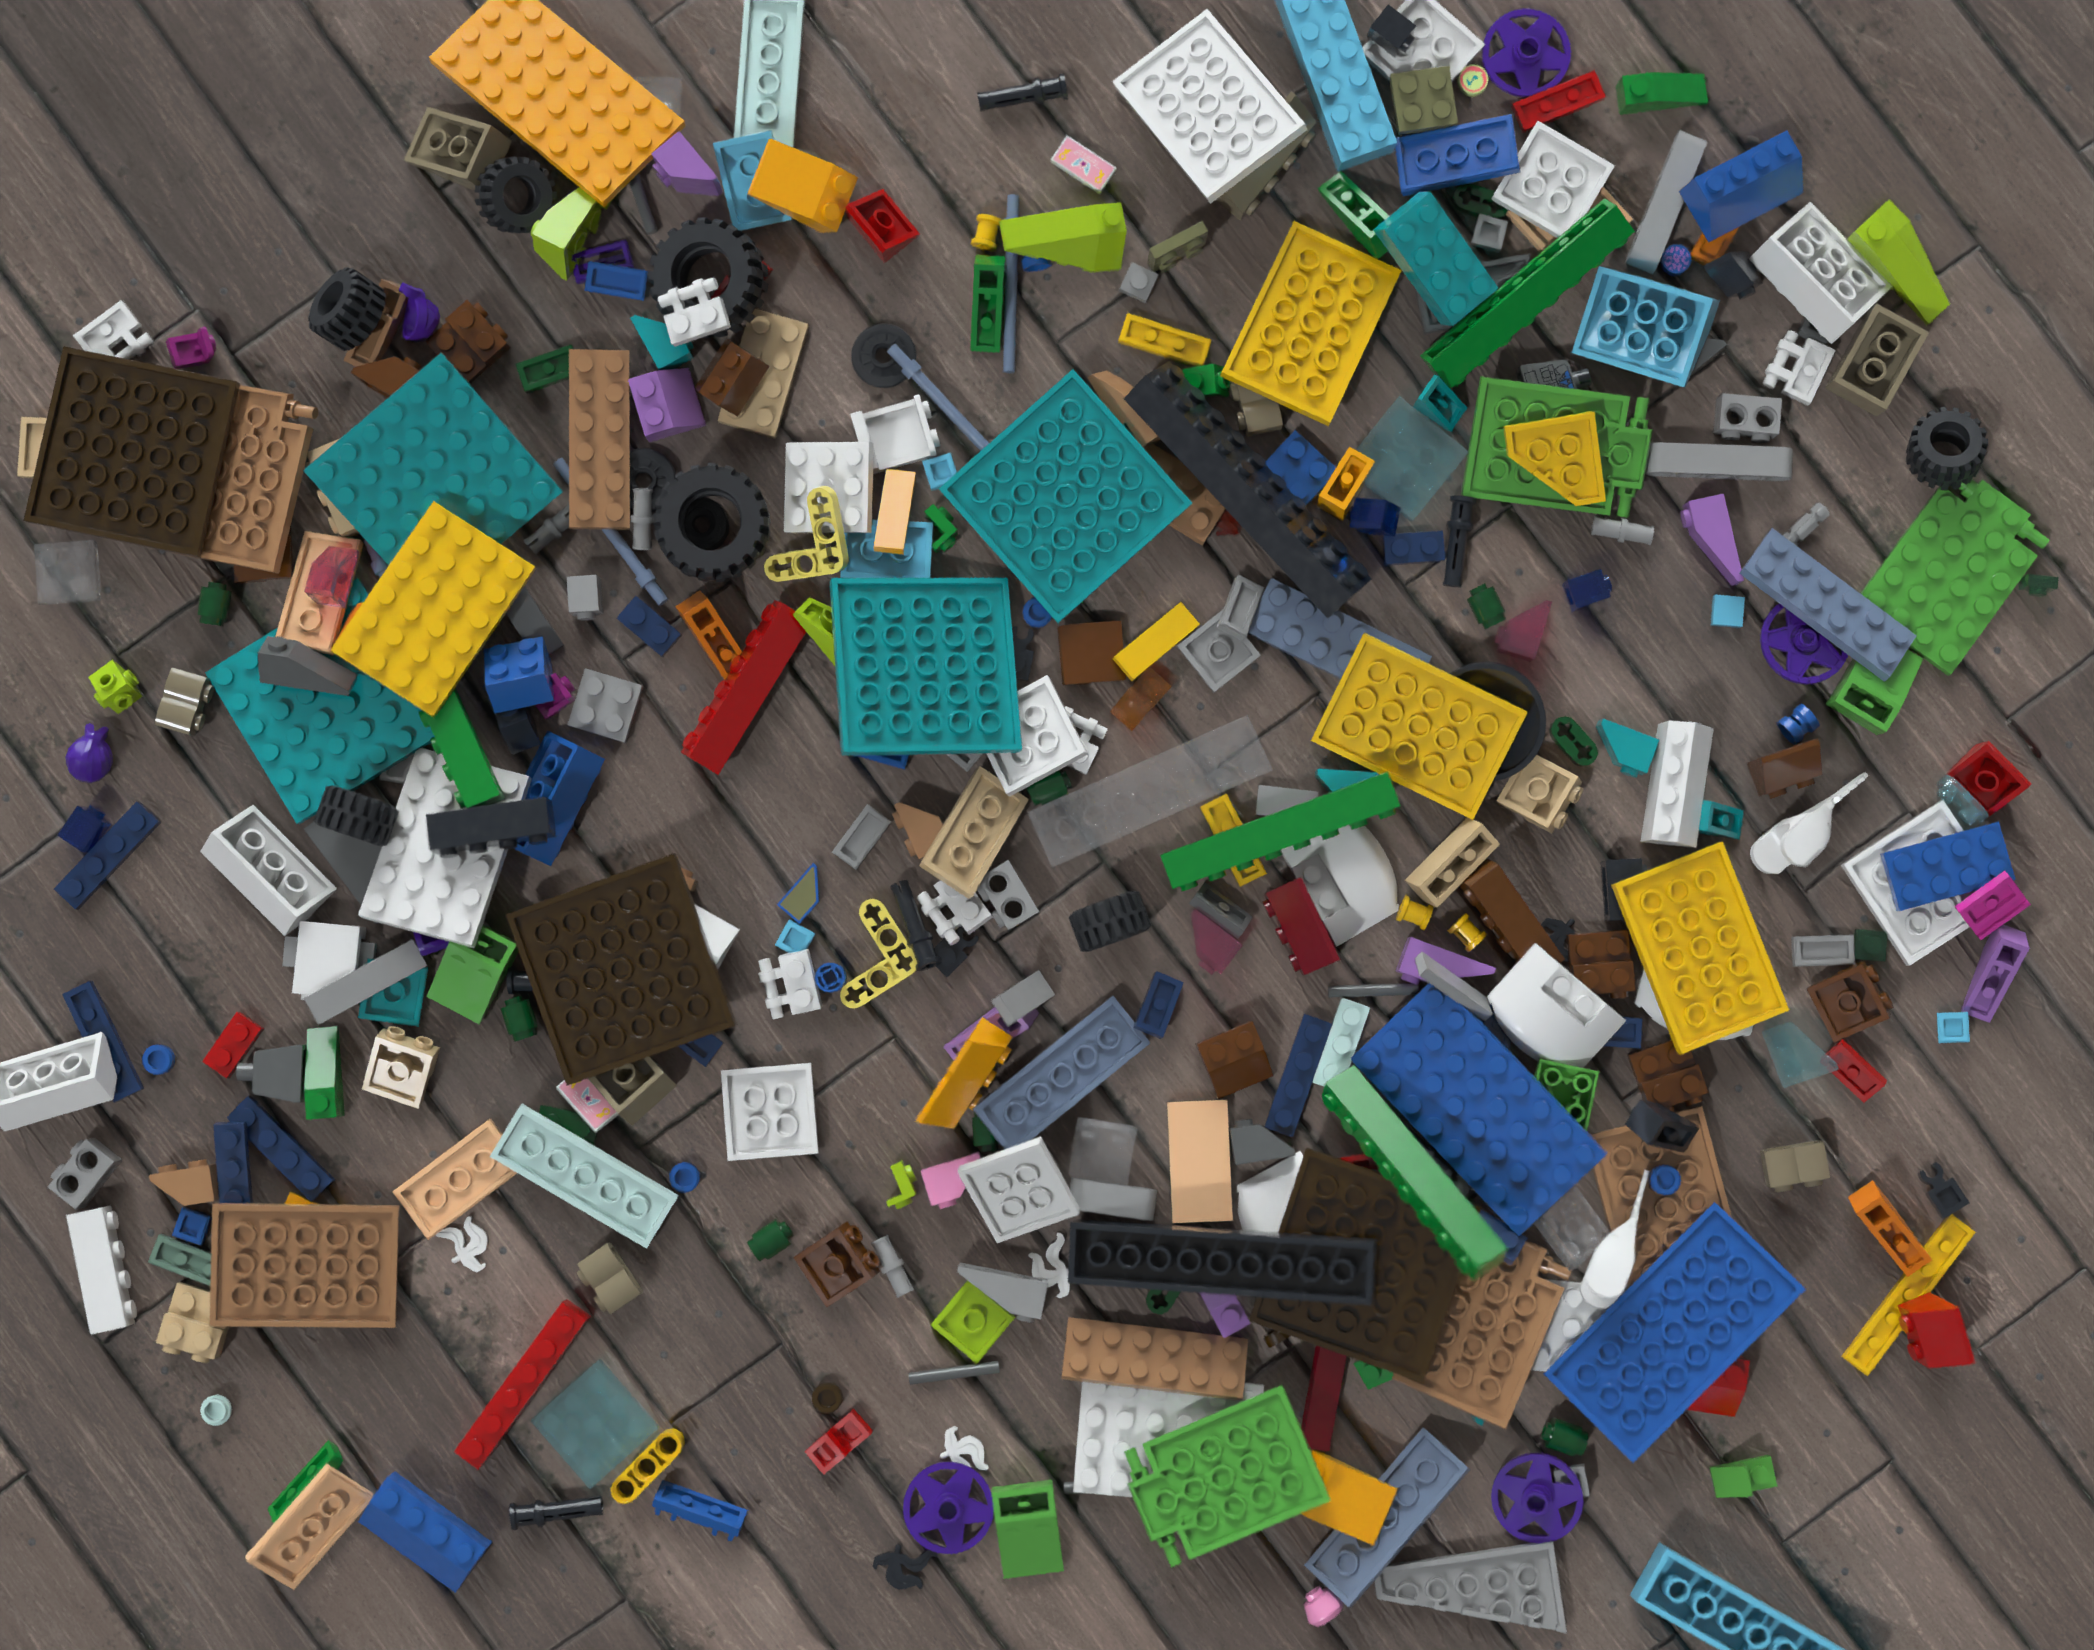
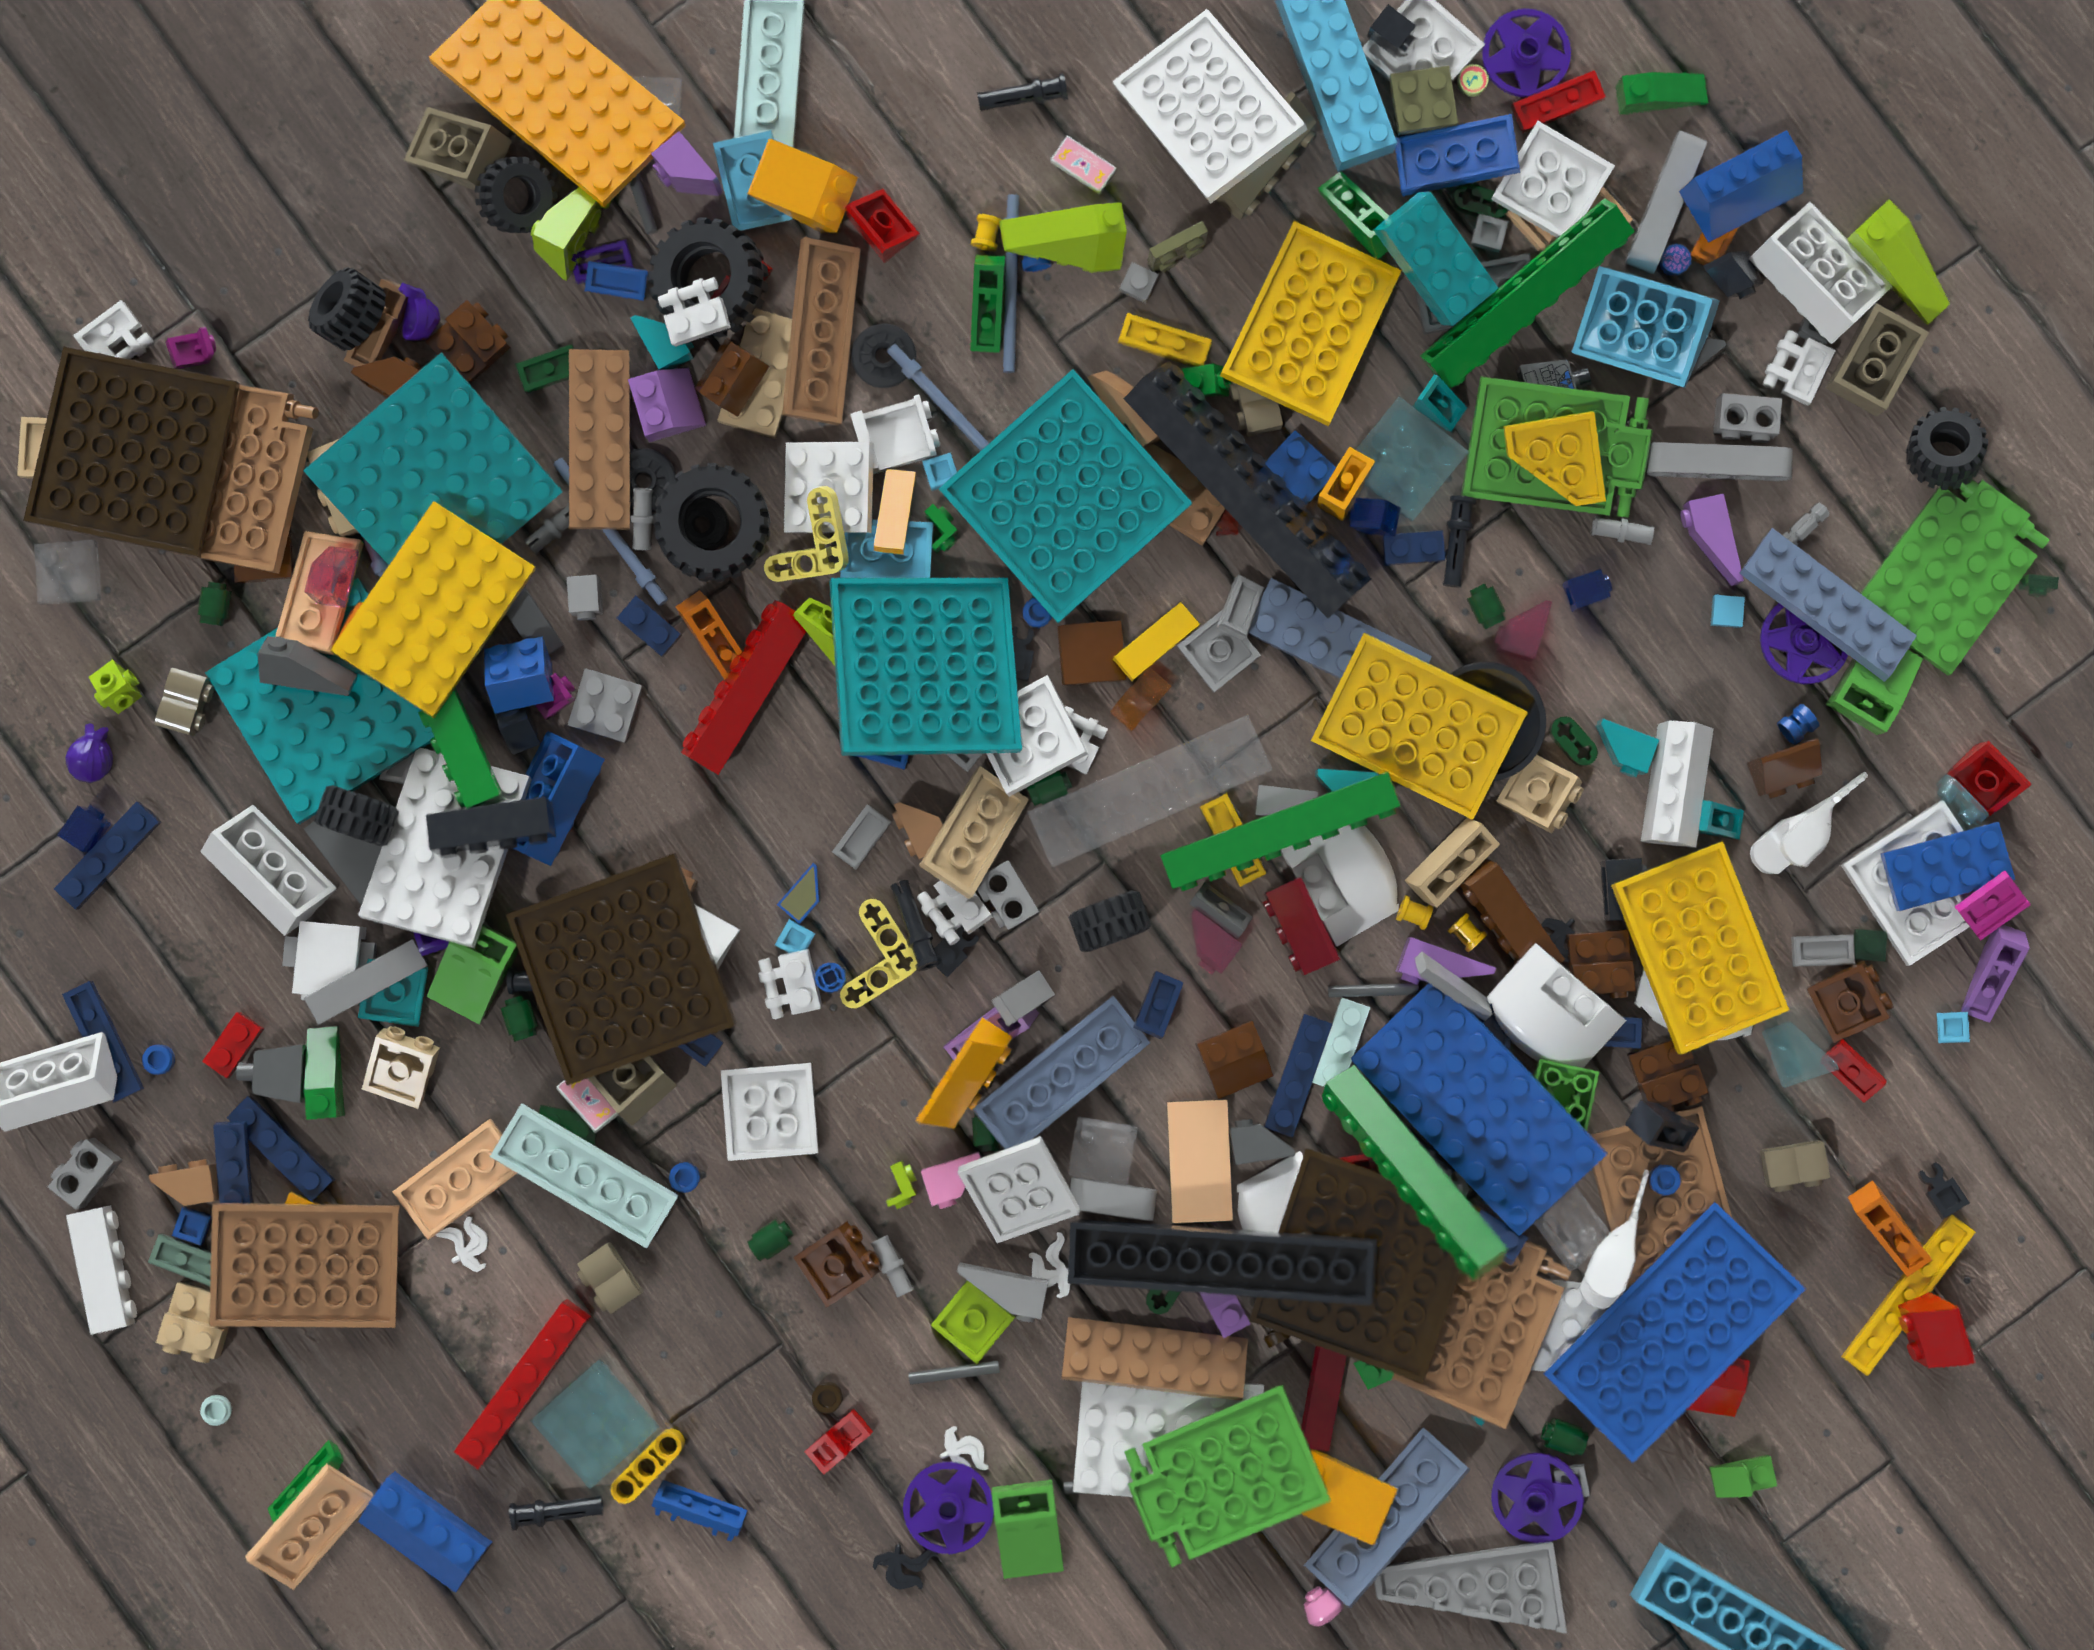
(821, 331): none -> medium nougat plate

